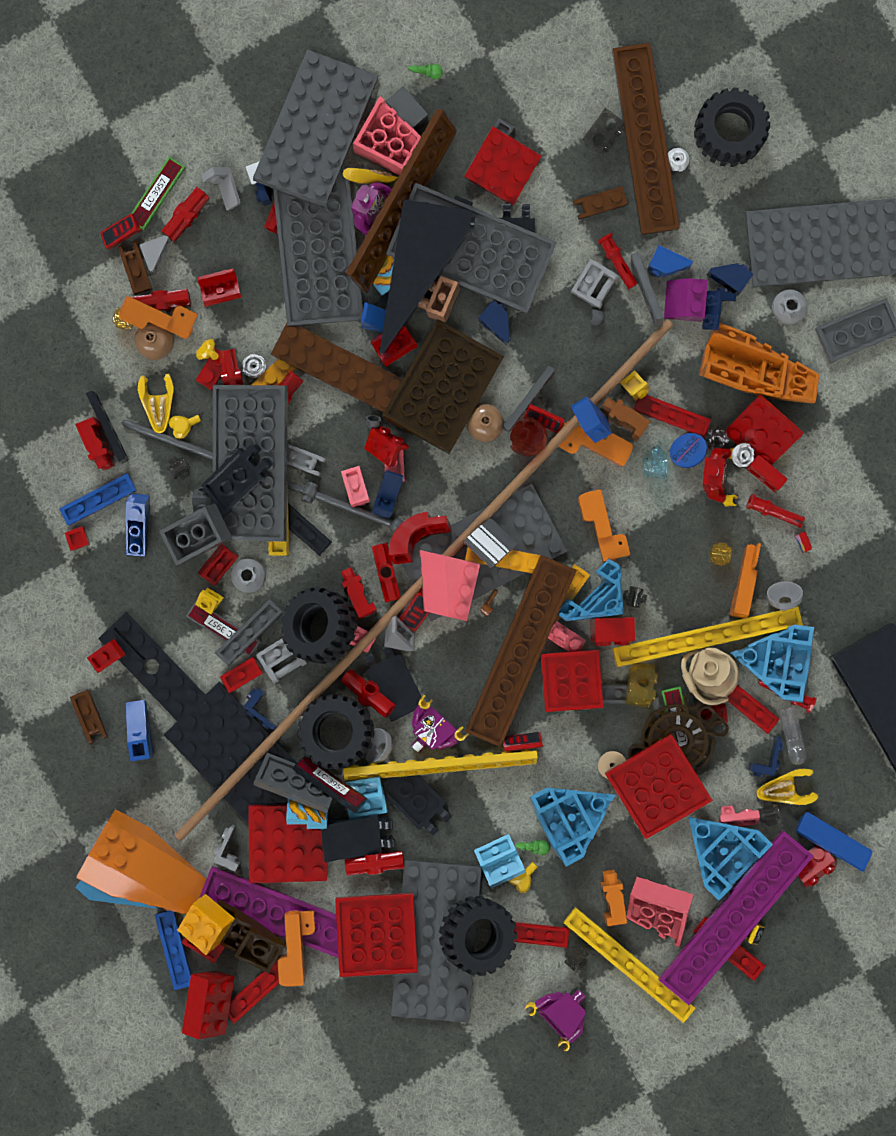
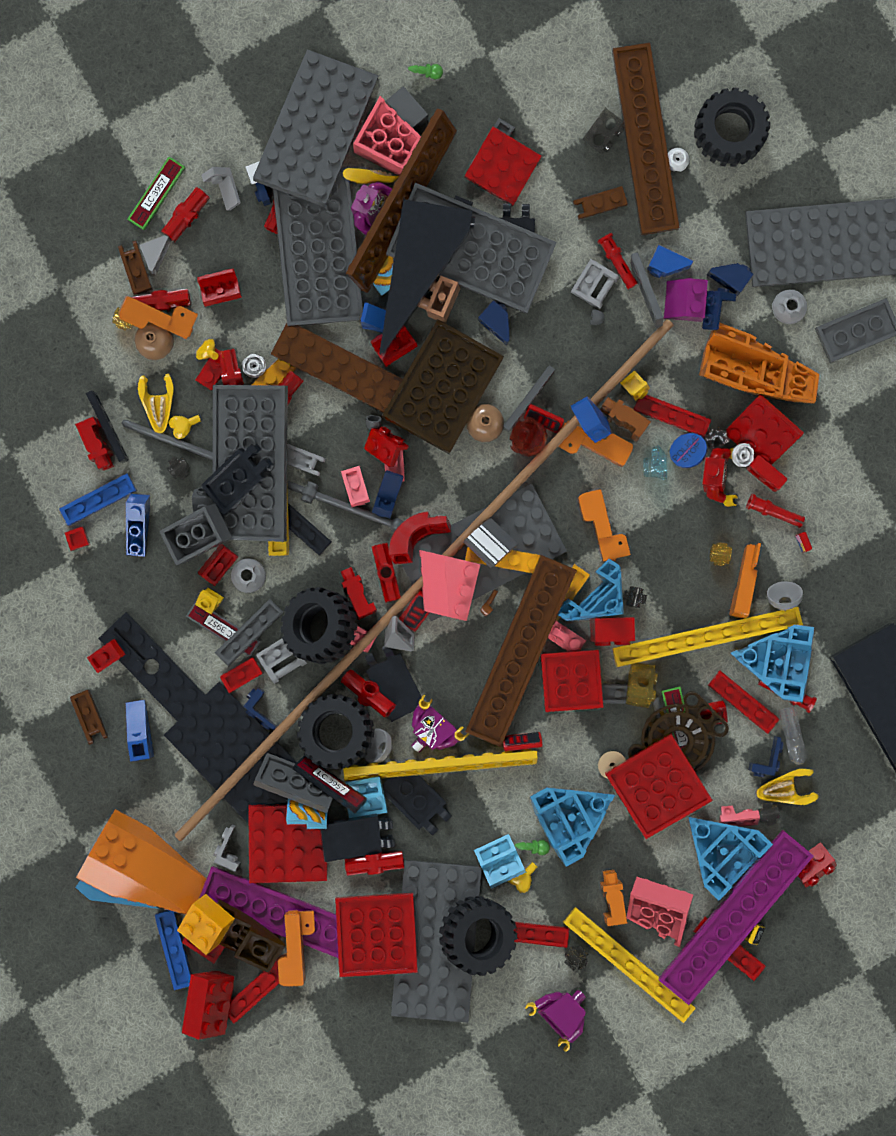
(120, 231): slope -> none
(710, 675): tan piece -> none
(834, 841): blue slope -> none

